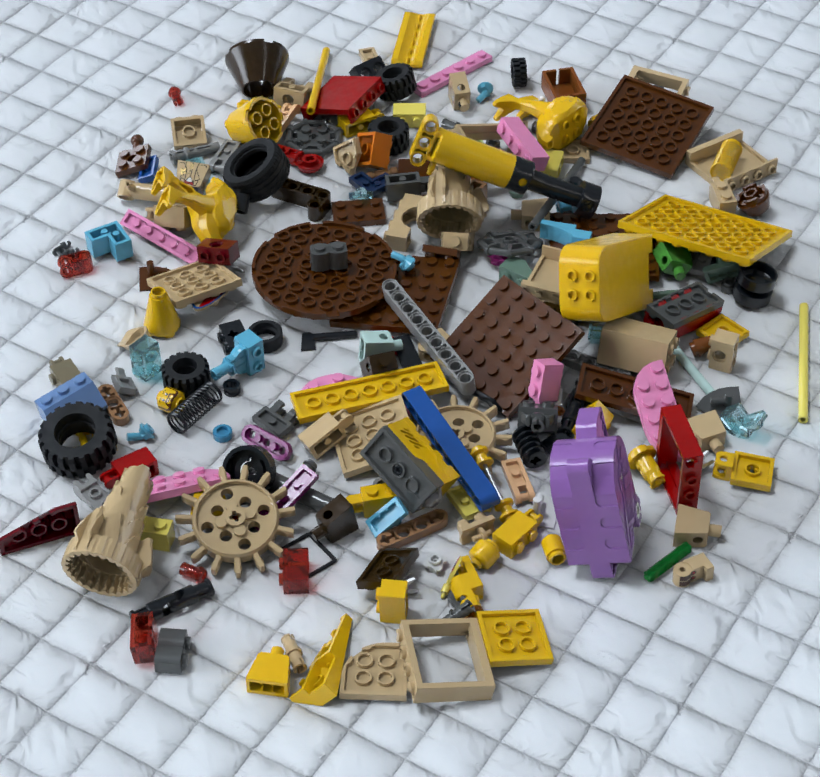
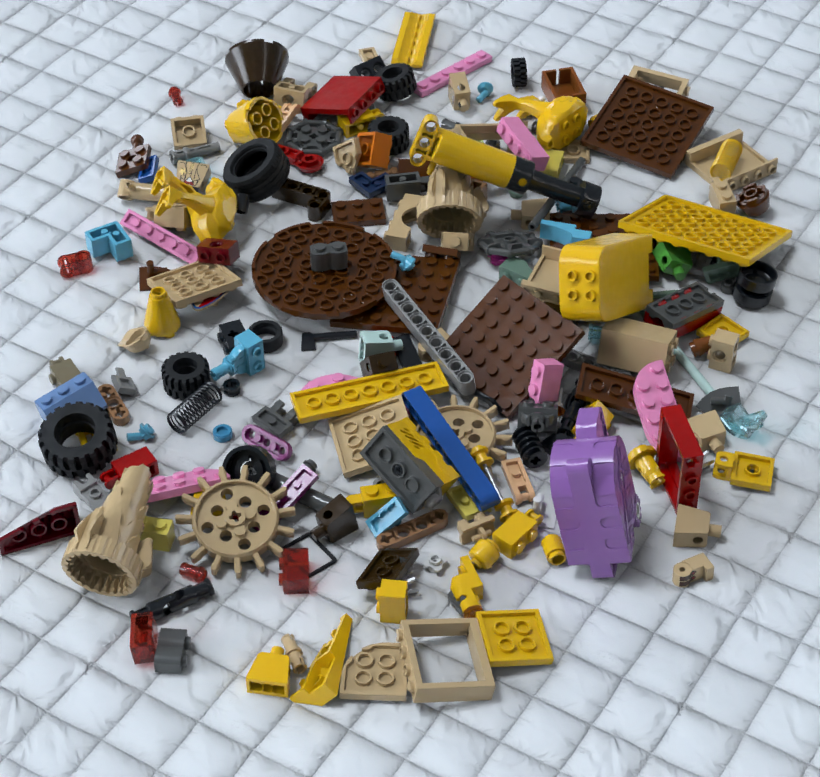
(61, 250): dark grey piece -> none
(145, 358): clear light blue brick -> none
(169, 399): yellow head -> none
(223, 154): light grey plate -> none
(318, 81): yellow piece -> none
(326, 432): tan brick -> none
(360, 193): clear light blue plate -> none
(411, 112): light yellow brick -> none
(446, 587): light yellow piece -> none
(461, 611): dark grey axle -> none
(667, 561): green axle -> none
(803, 363): light yellow piece -> none

